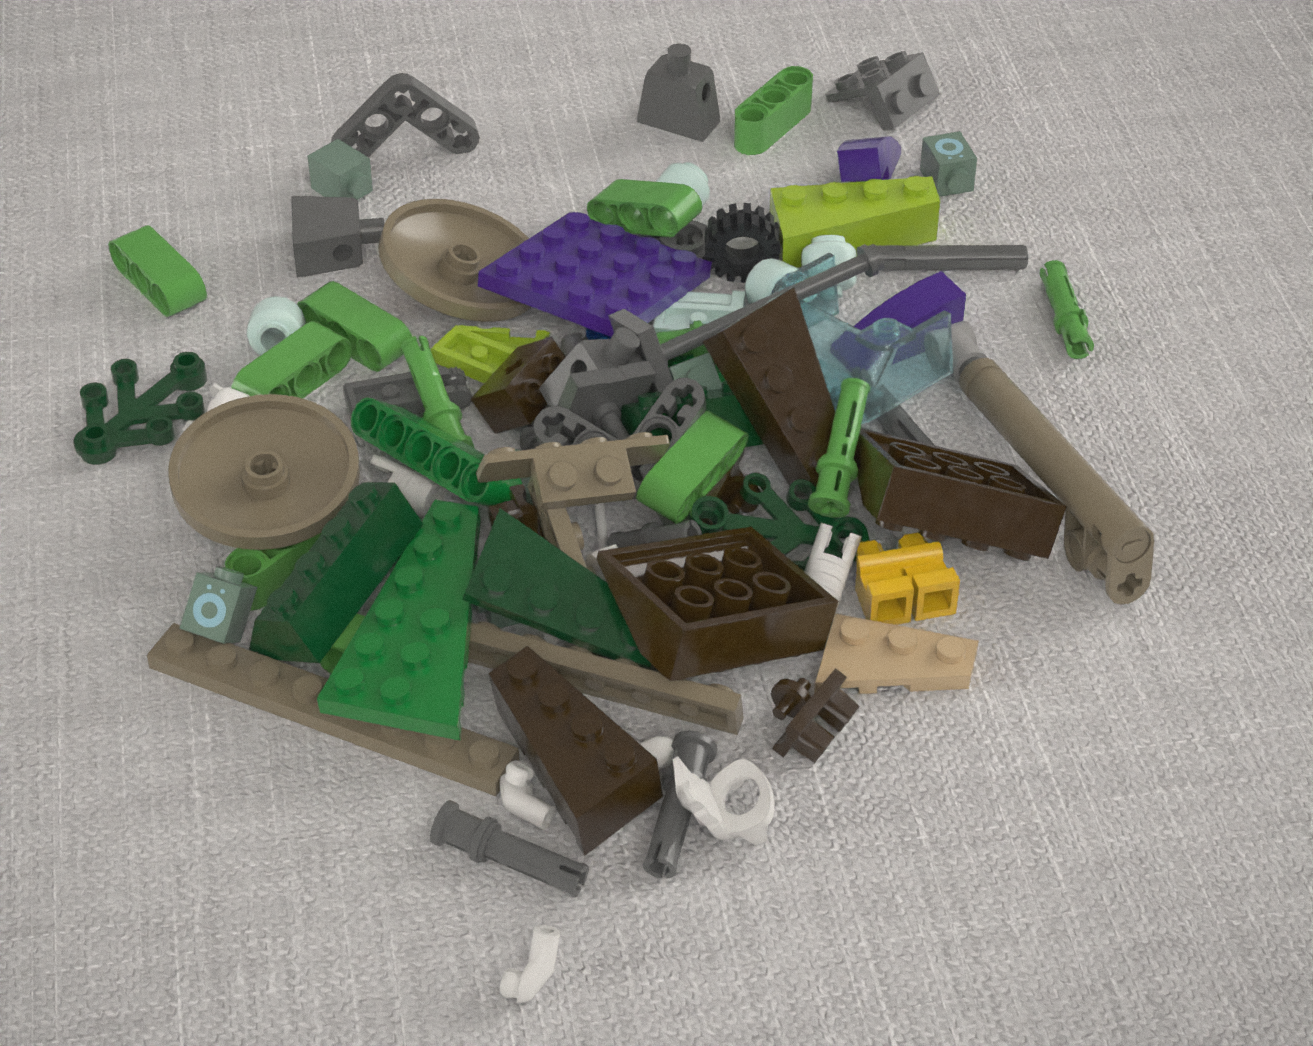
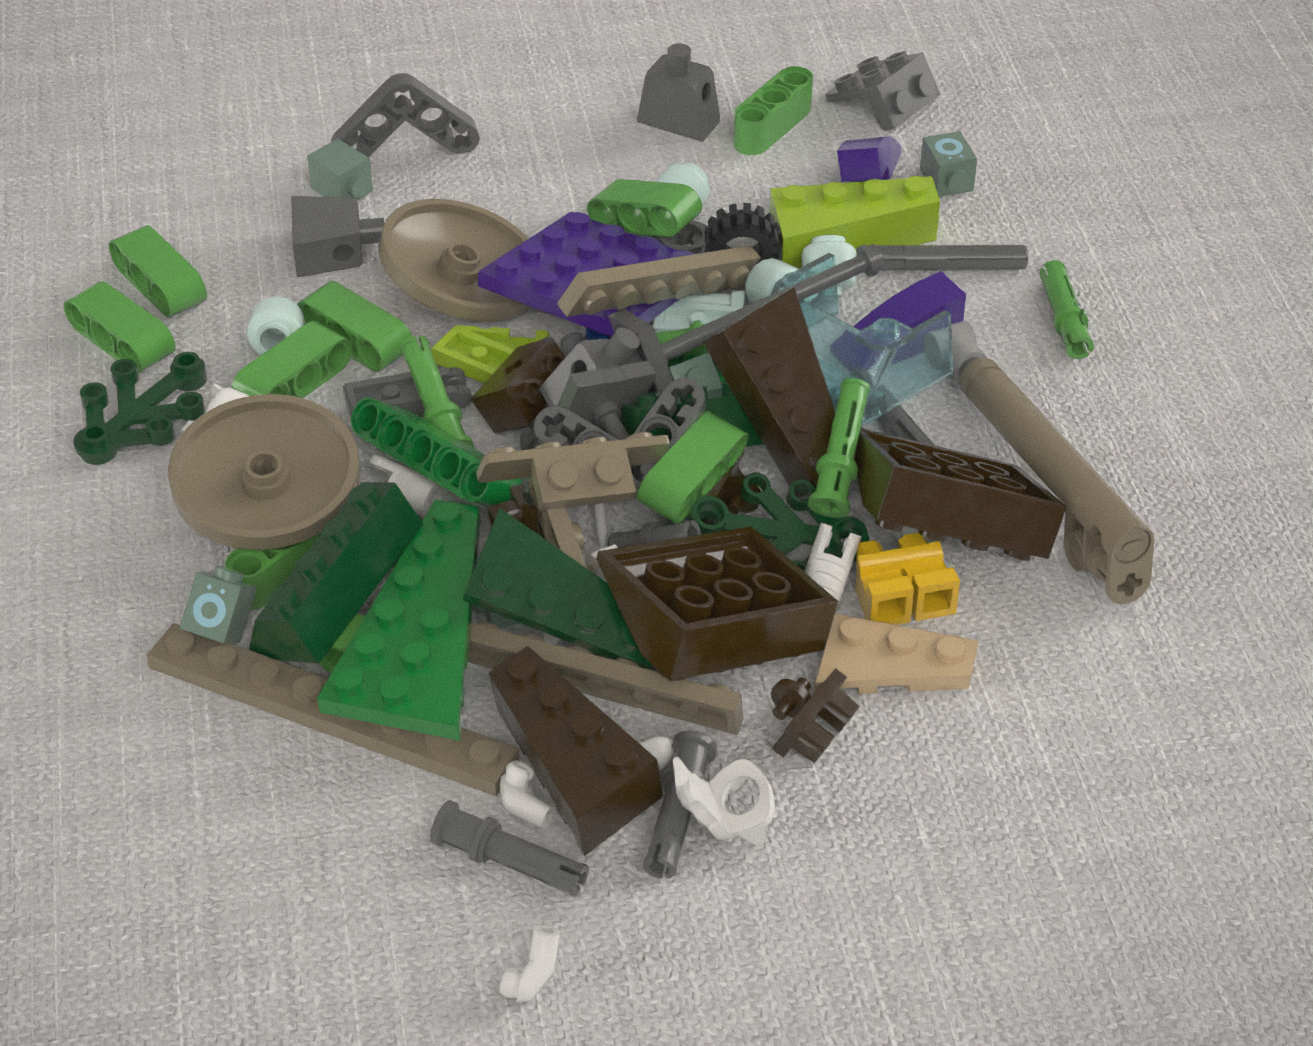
(119, 325): none -> bright green beam
(657, 280): none -> dark tan plate

